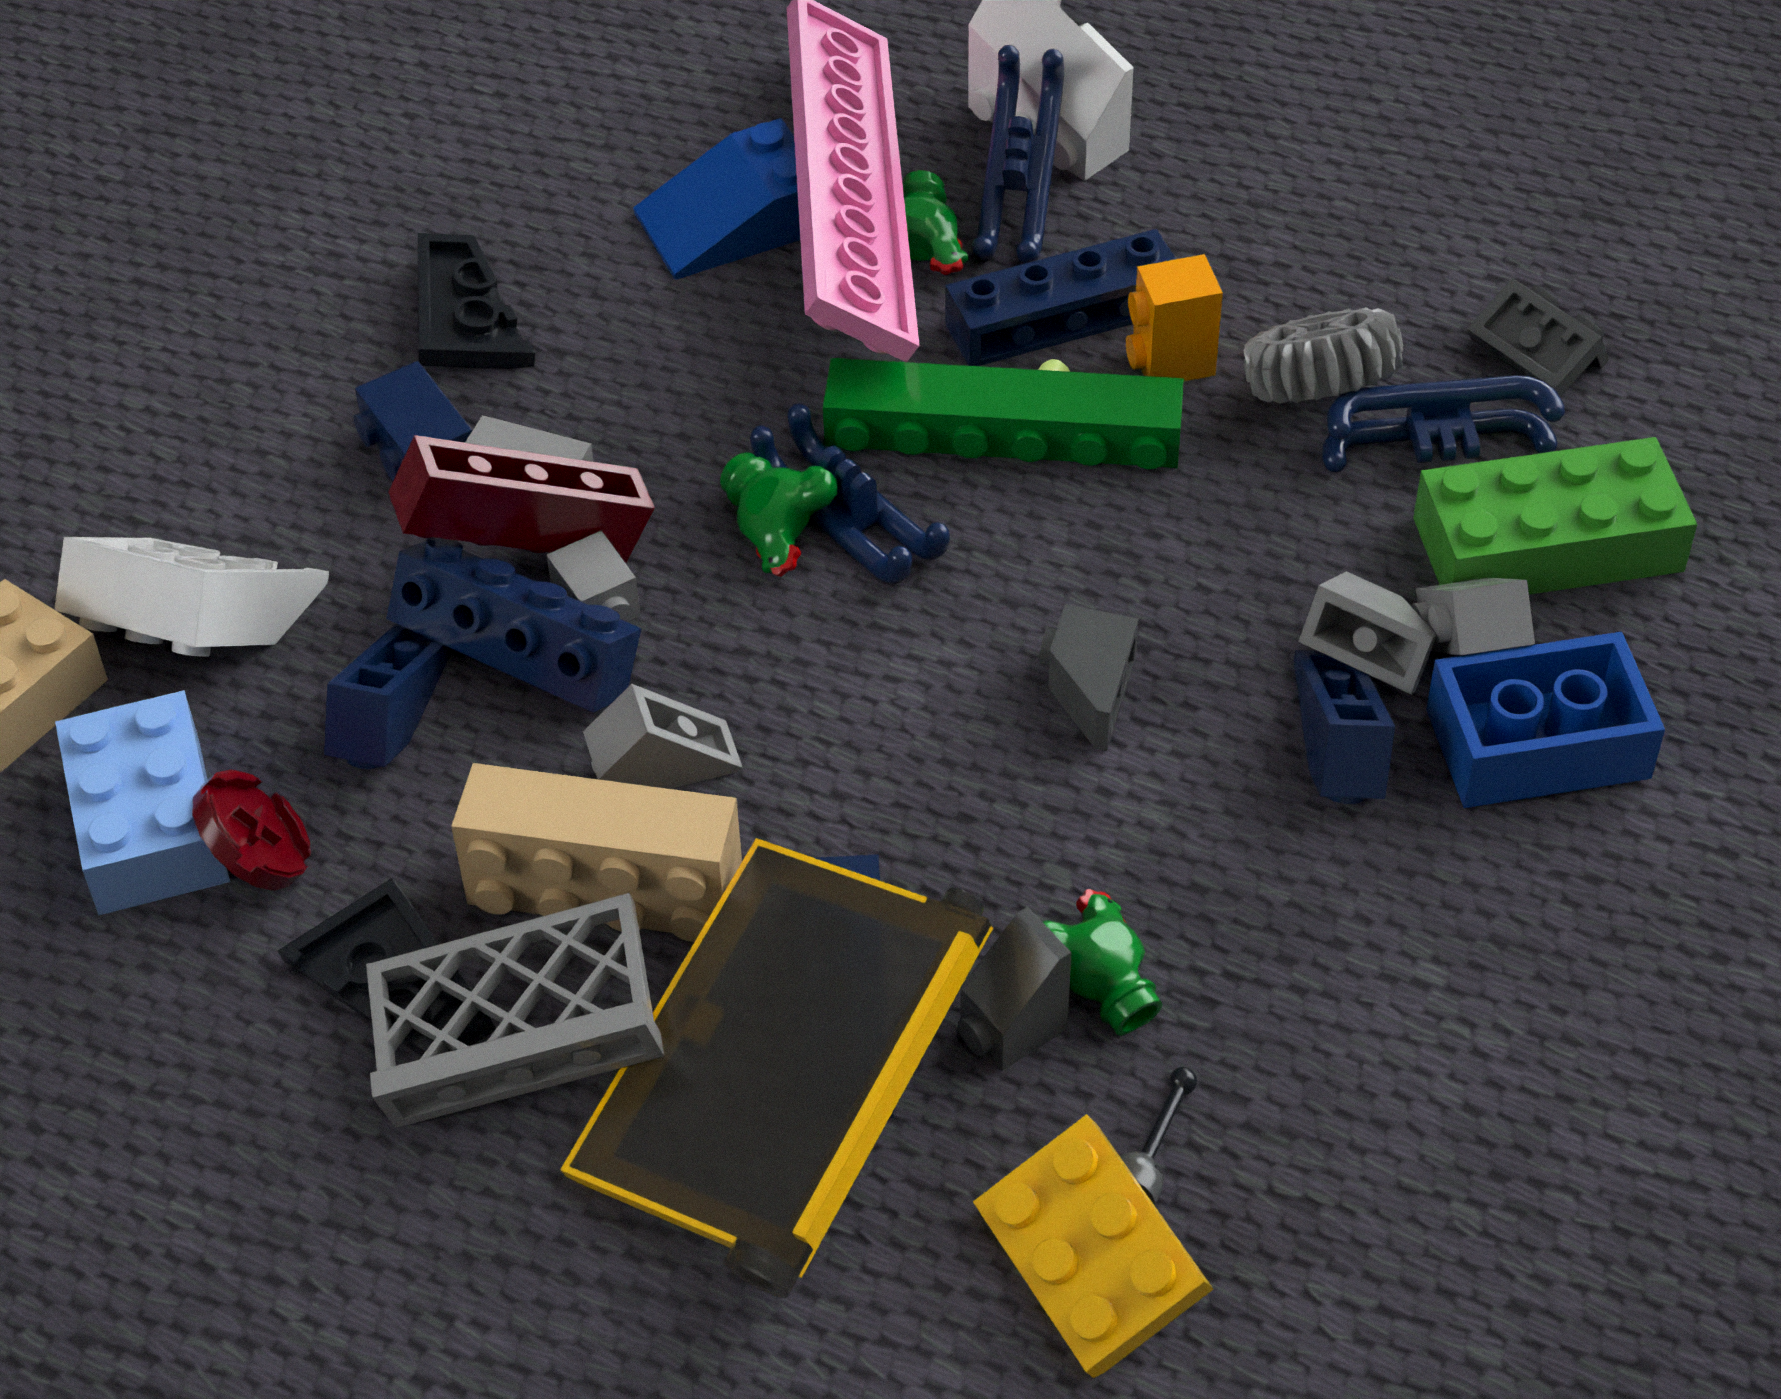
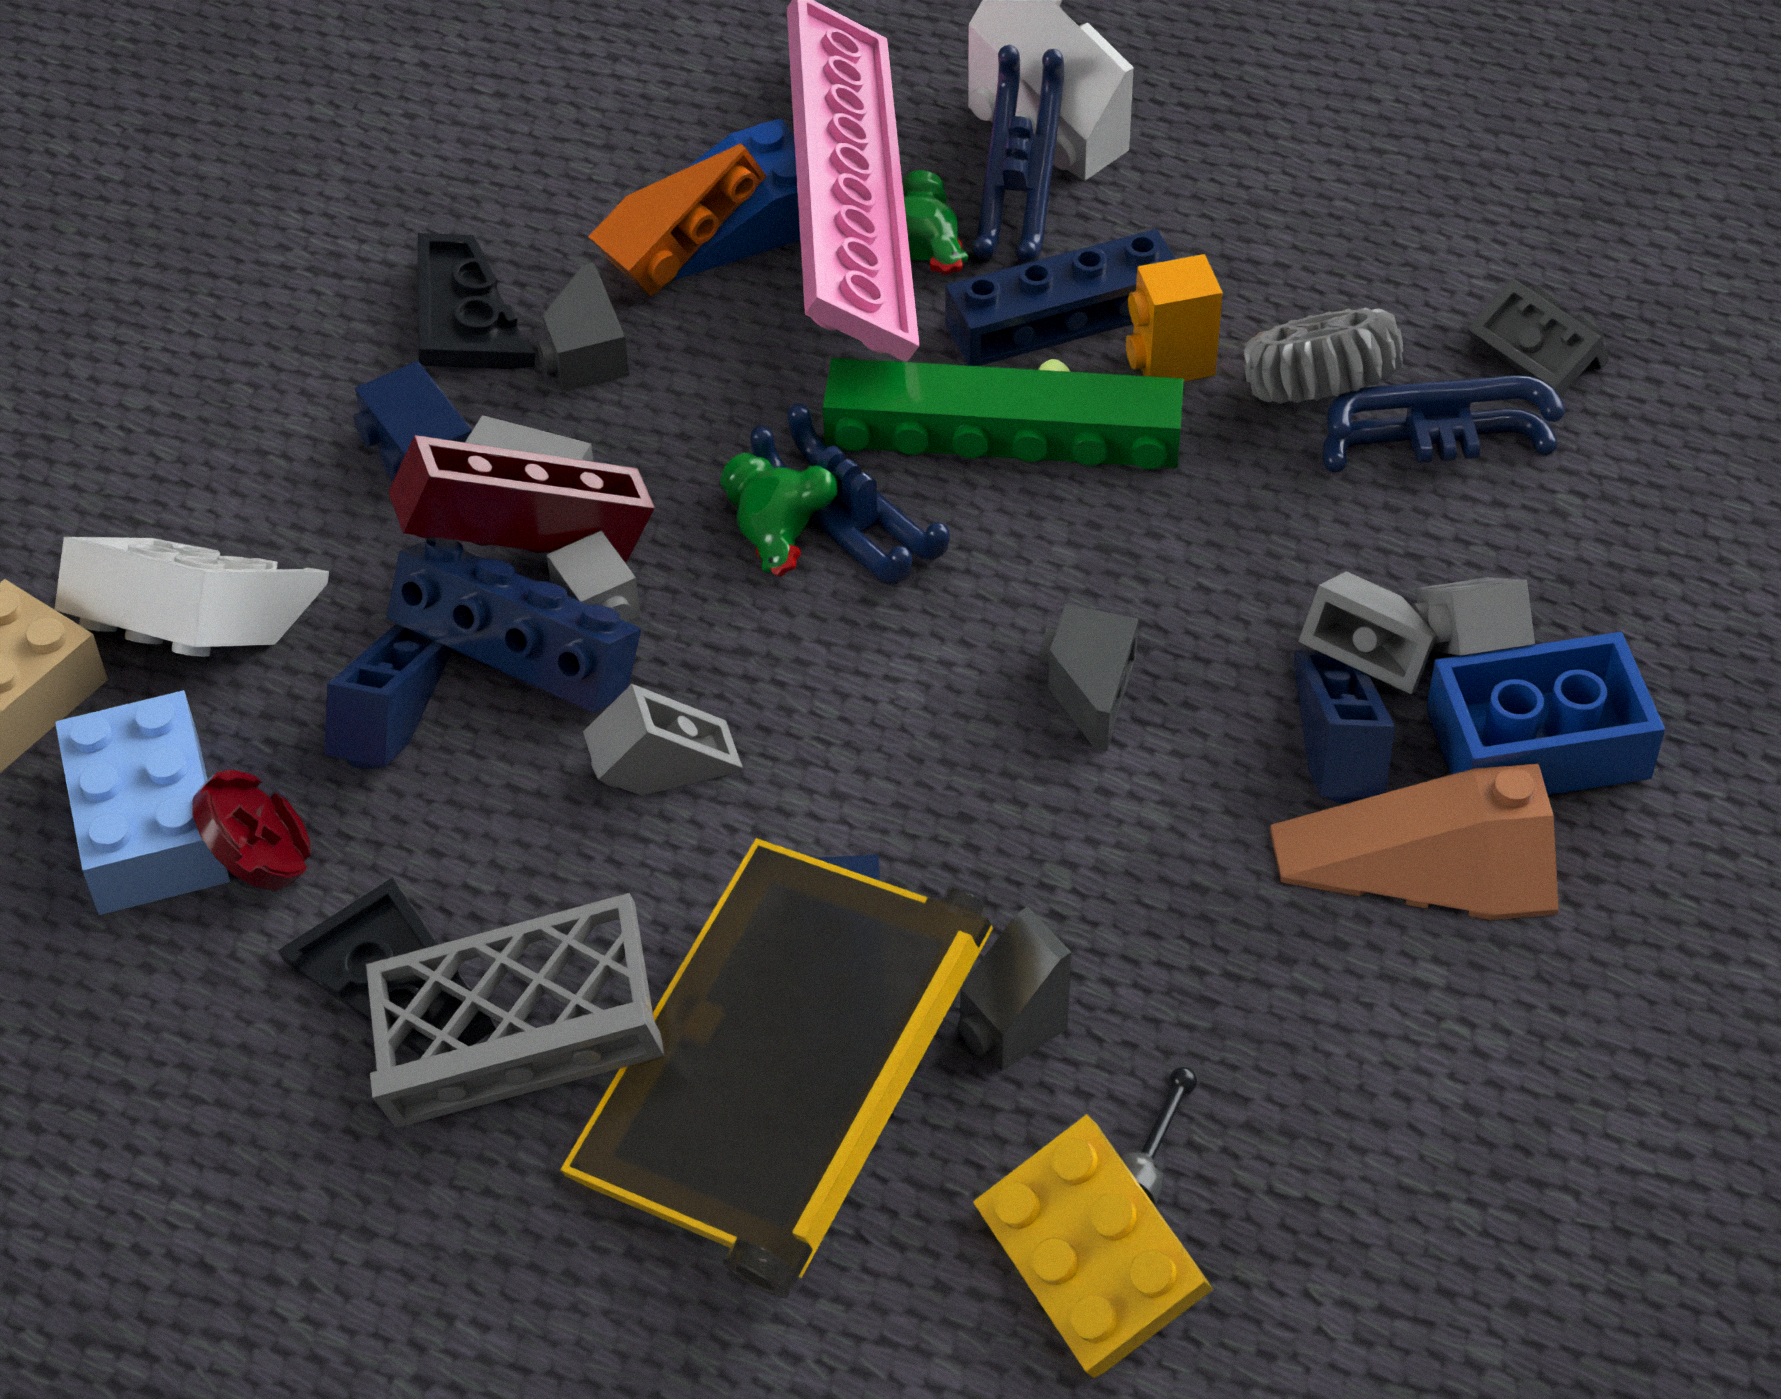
(573, 841): tan brick -> none
(583, 334): none -> dark grey slope
(671, 219): none -> orange slope
(1107, 963): green animal -> none
(1449, 842): none -> nougat wedge
(1557, 517): bright green brick -> none

